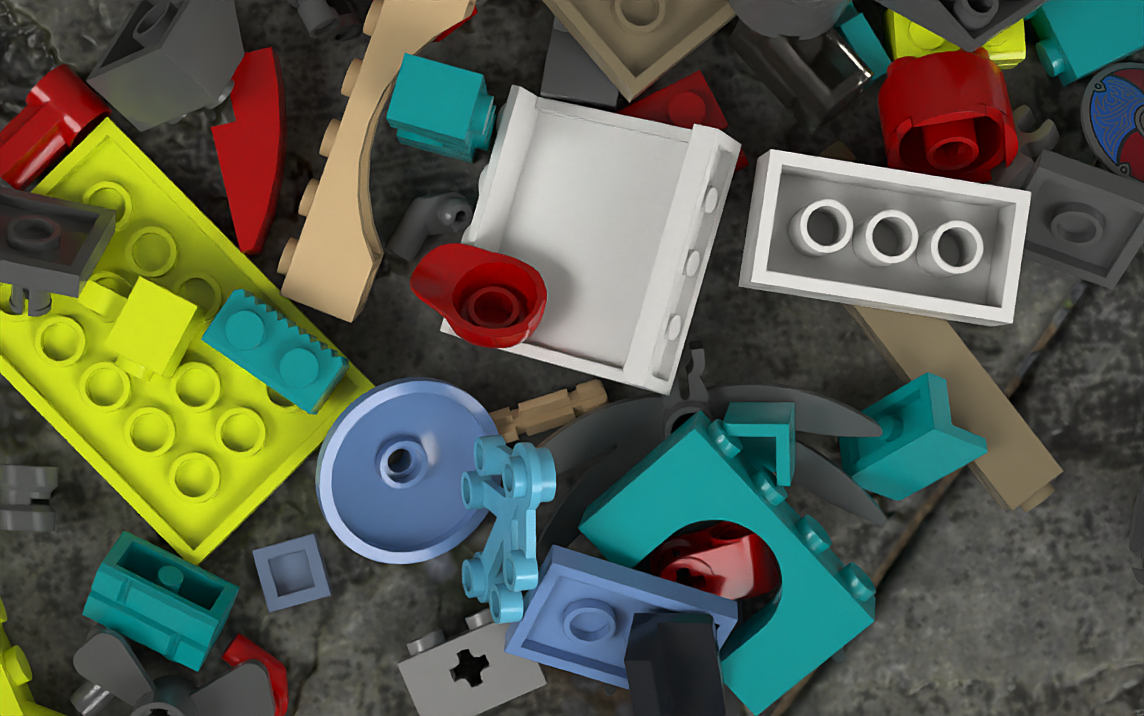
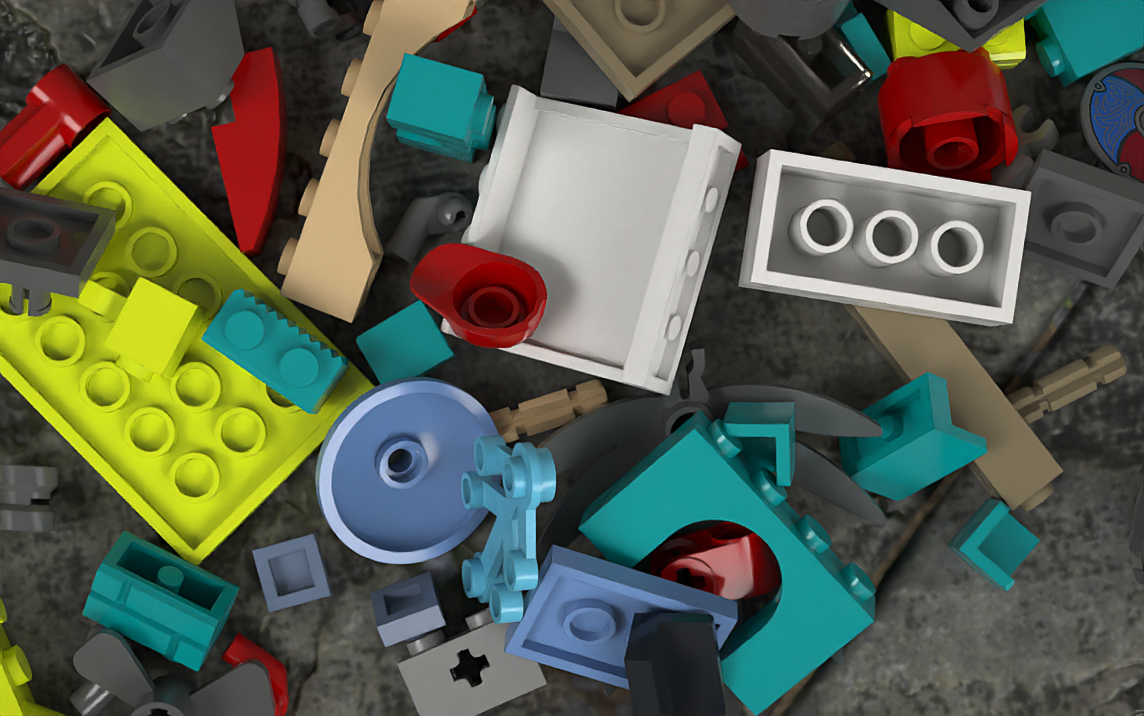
(405, 345): none -> teal panel
(407, 609): none -> sand blue plate
(993, 543): none -> teal panel
(1068, 383): none -> dark tan axle

